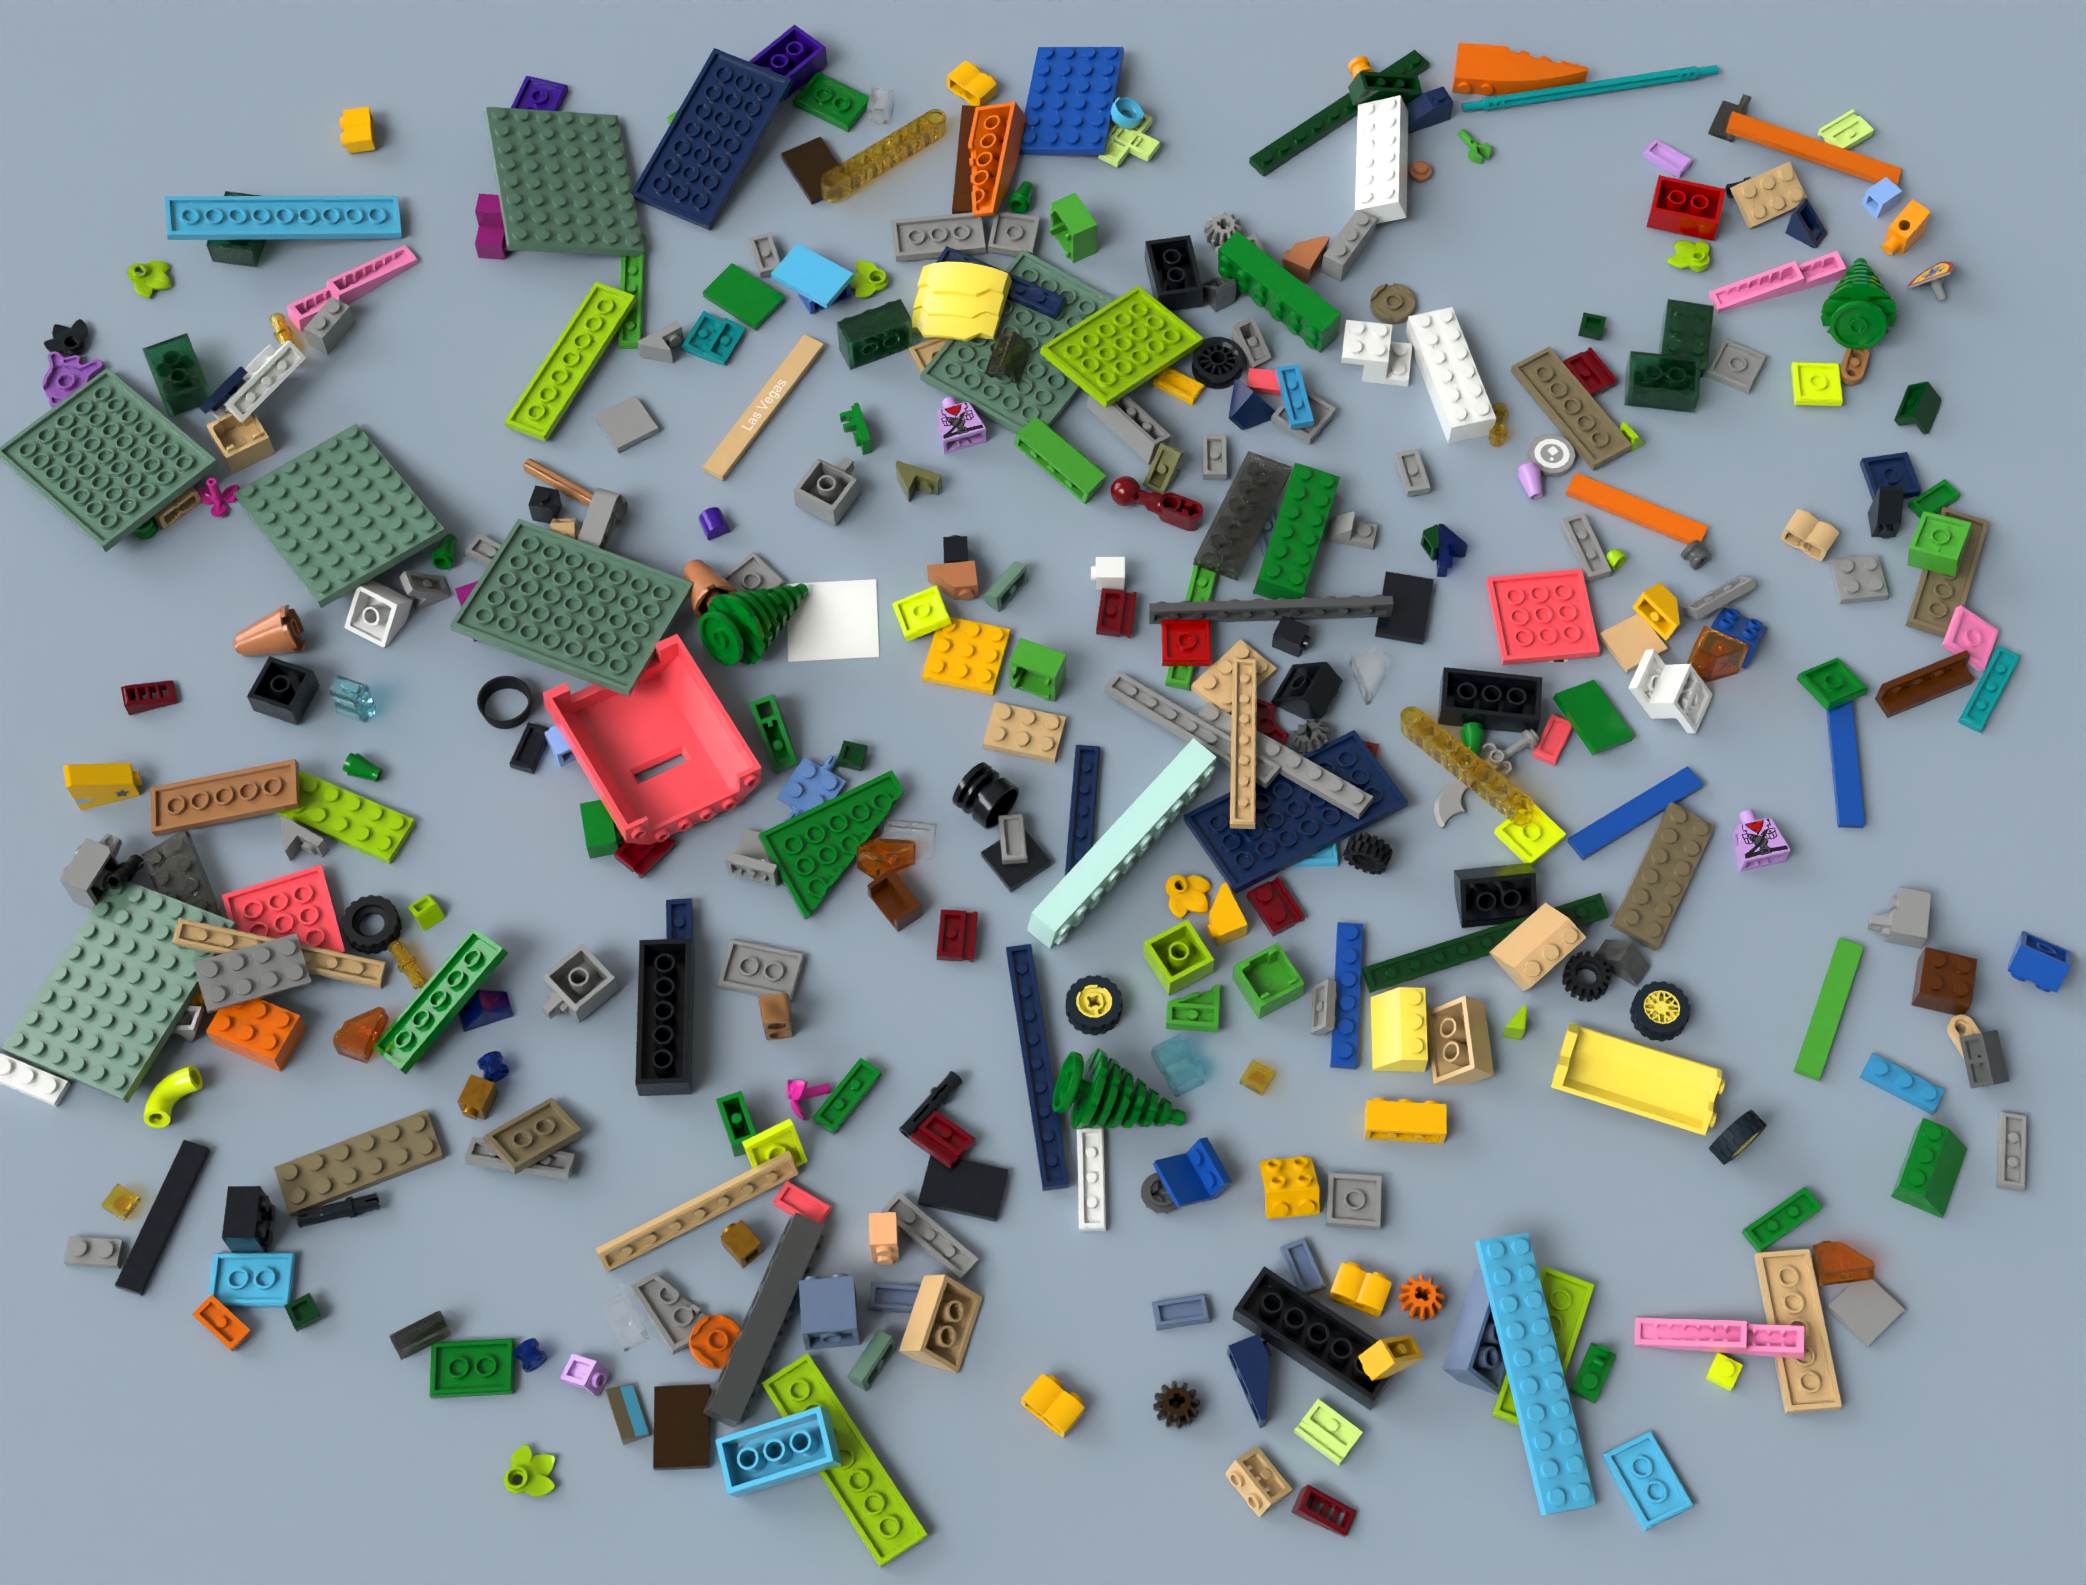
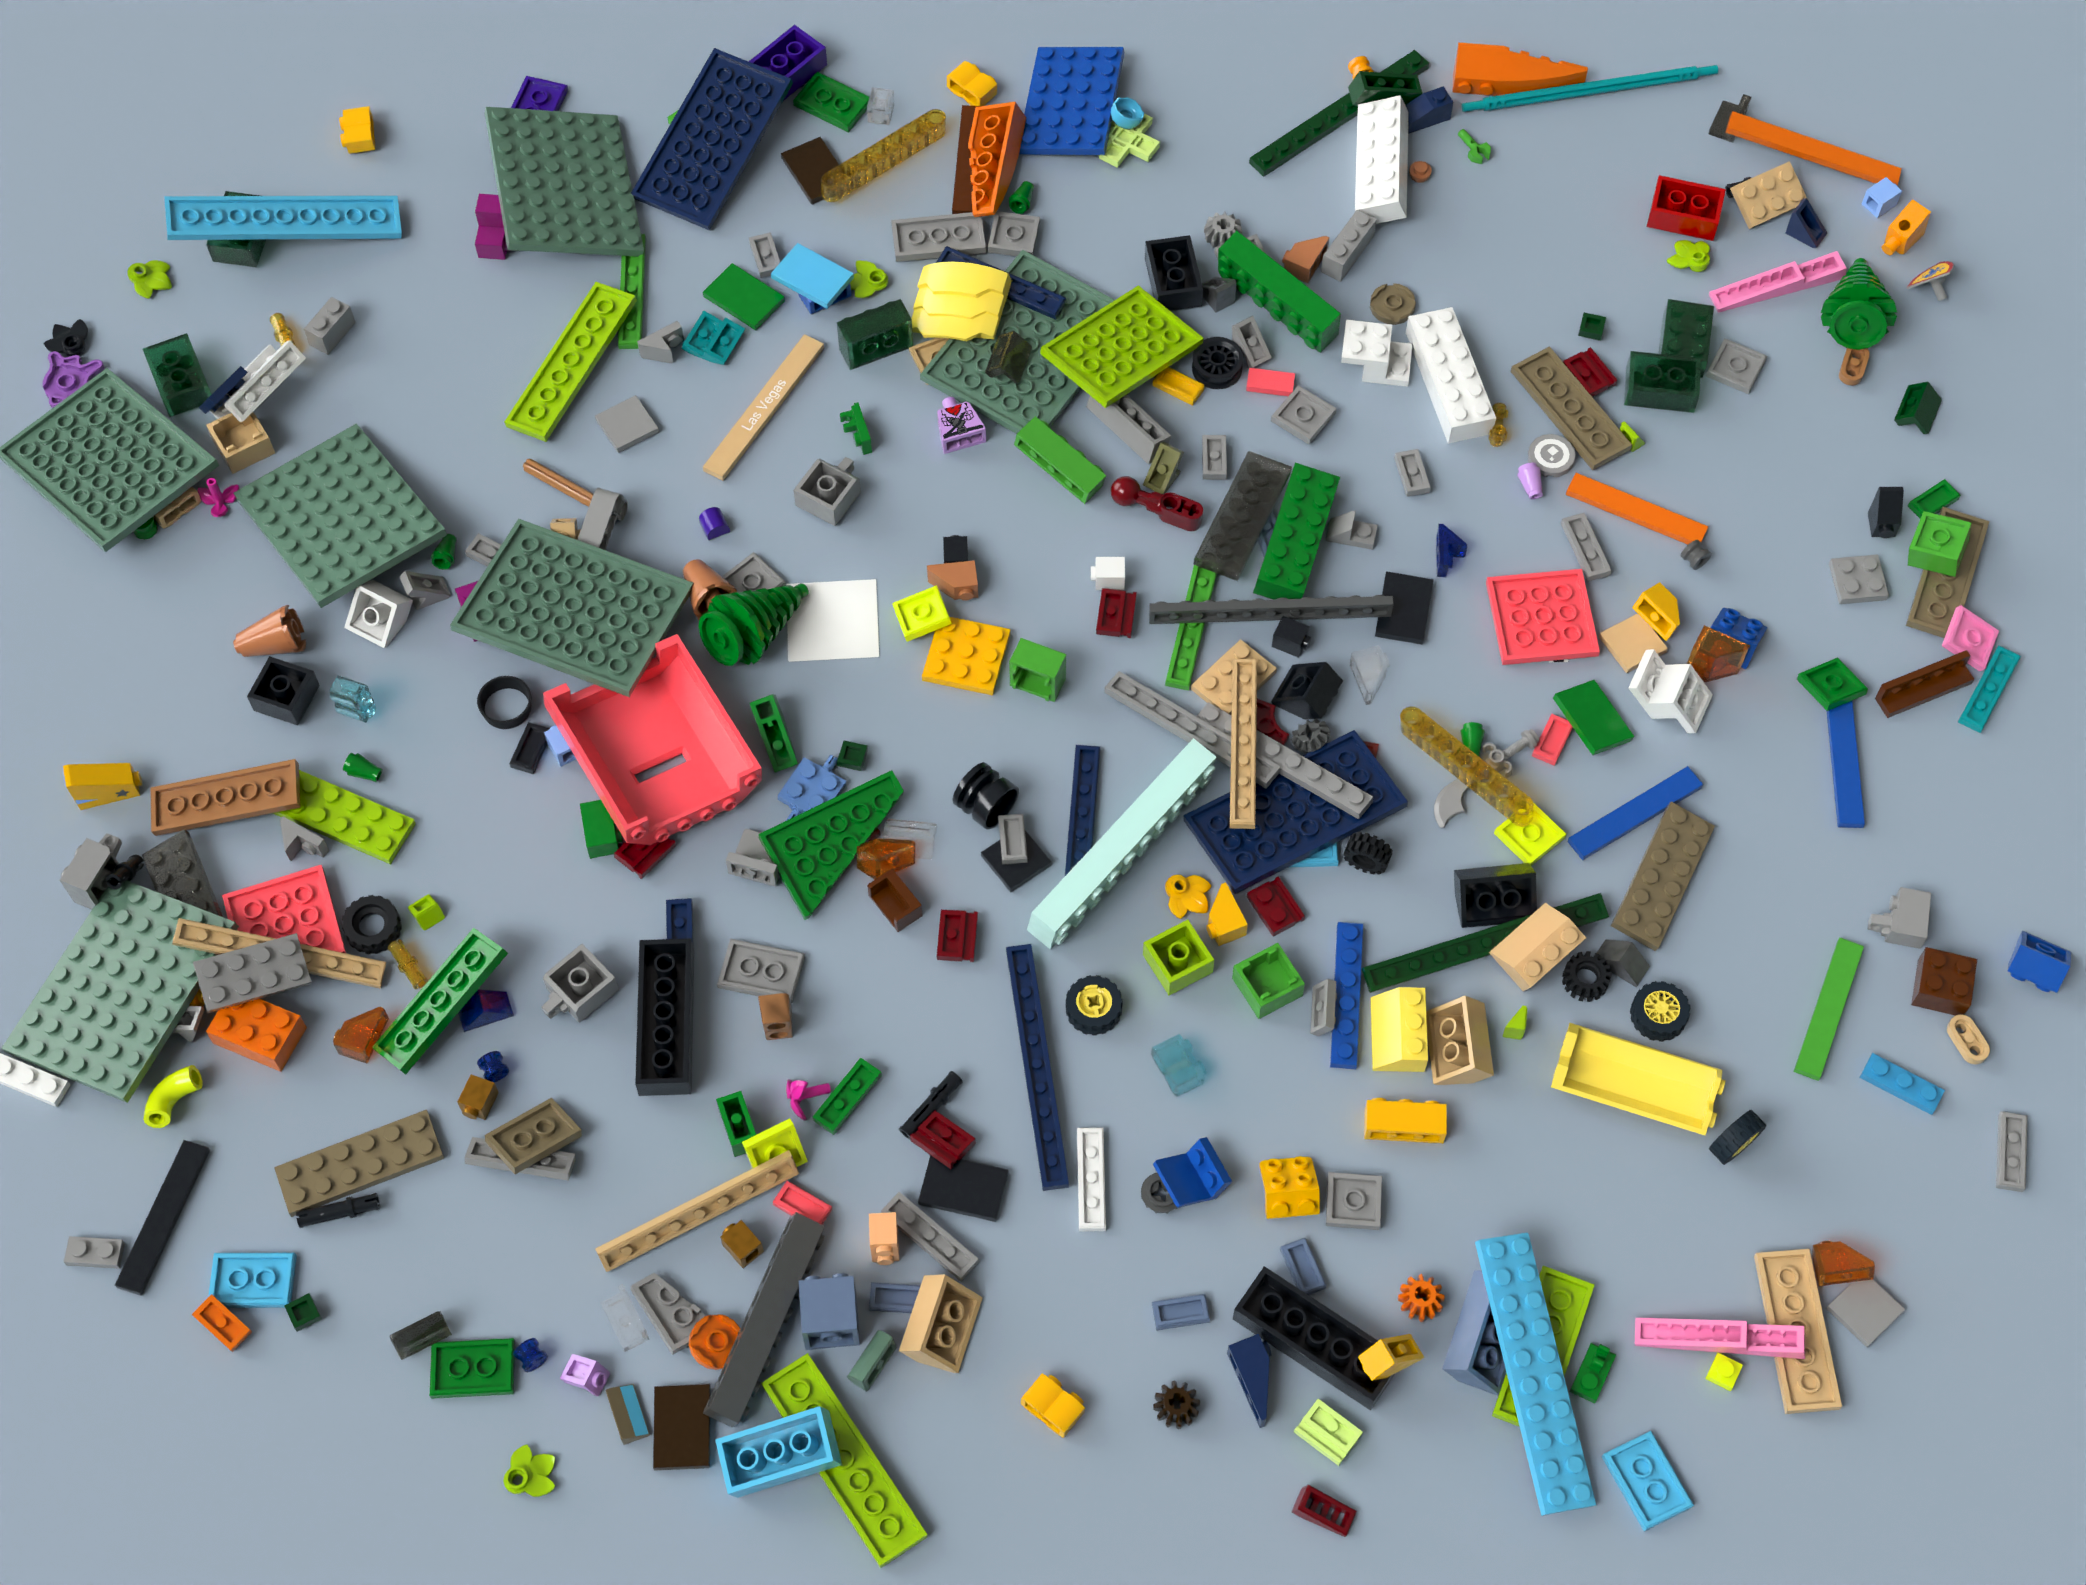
(121, 1202): clear yellow plate -> none
(150, 703): dark red slope -> none
(248, 1220): black brick -> none
(352, 284): bright pink slope -> none
(544, 504): black brick -> none
(913, 477): olive slope -> none
(1006, 586): sand green brick -> none
(1024, 732): tan plate -> none
(1073, 227): bright green container -> none
(1108, 1095): green plant -> none
(1186, 642): red tile -> none
(1195, 1012): bright green wing -> none
(1247, 407): dark blue slope -> none
(1257, 1077): clear yellow plate -> none
(1258, 1481): tan bracket -> none
(1294, 397): dark azure plate -> none
(1360, 1289): yellow brick -> none
(1430, 541): dark green slope -> none
(1490, 699): black brick -> none
(1615, 558): lime hinge -> none
(1667, 158): lavender tile -> none
(1719, 597): light grey plate -> none
(1758, 842): lavender torso -> none
(1782, 1220): green plate -> none
(1809, 535): tan brick -> none
(1816, 384): neon yellow plate -> none
(1846, 131): yellowish green plate -> none
(1890, 471): dark blue plate -> none
(1930, 1168): green slope -> none
(1984, 1059): dark grey hinge -> none

